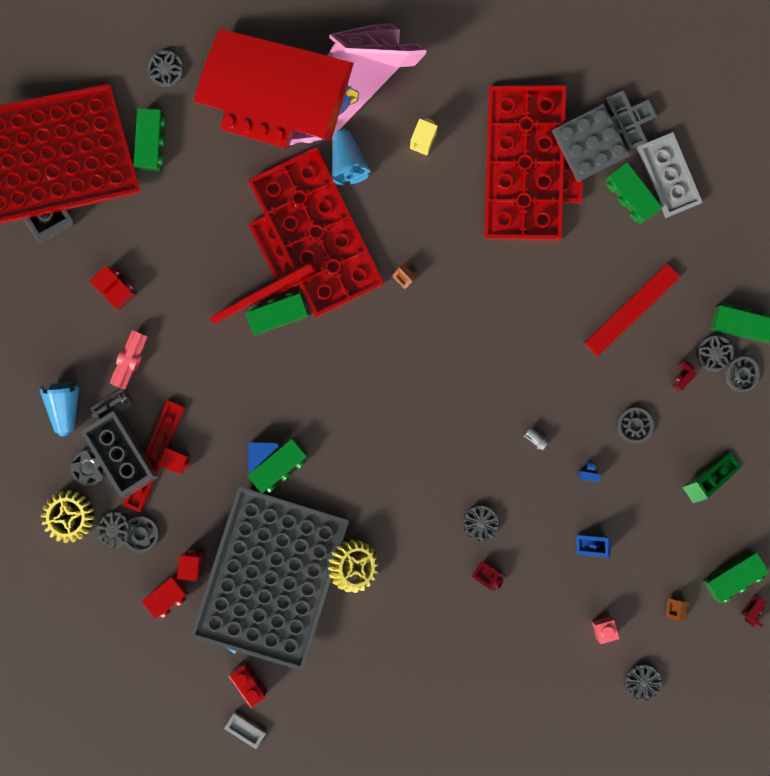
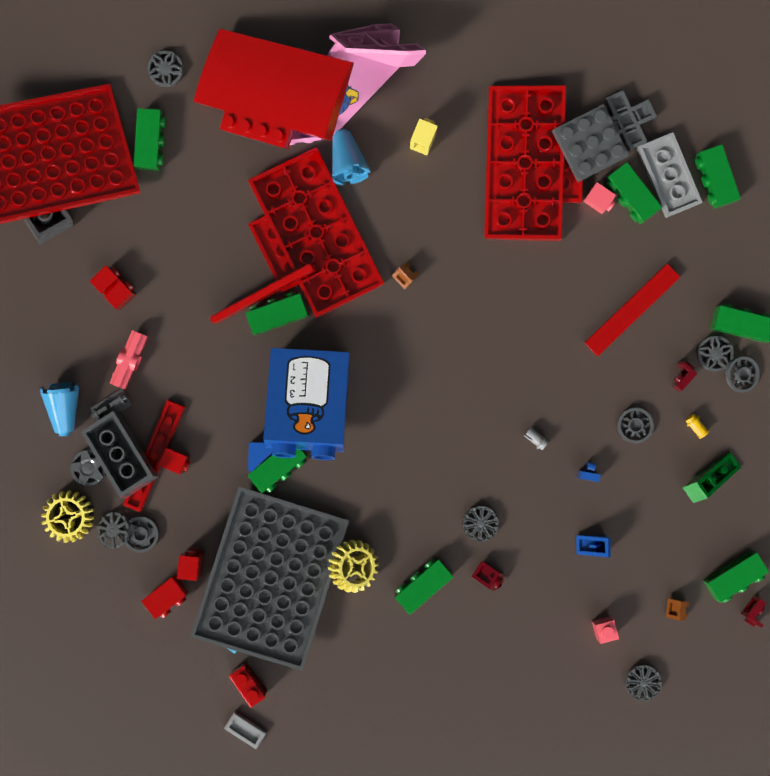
(306, 402): none -> blue brick
(423, 585): none -> green brick
(600, 198): none -> coral brick
(697, 426): none -> yellow pin
(717, 177): none -> green brick

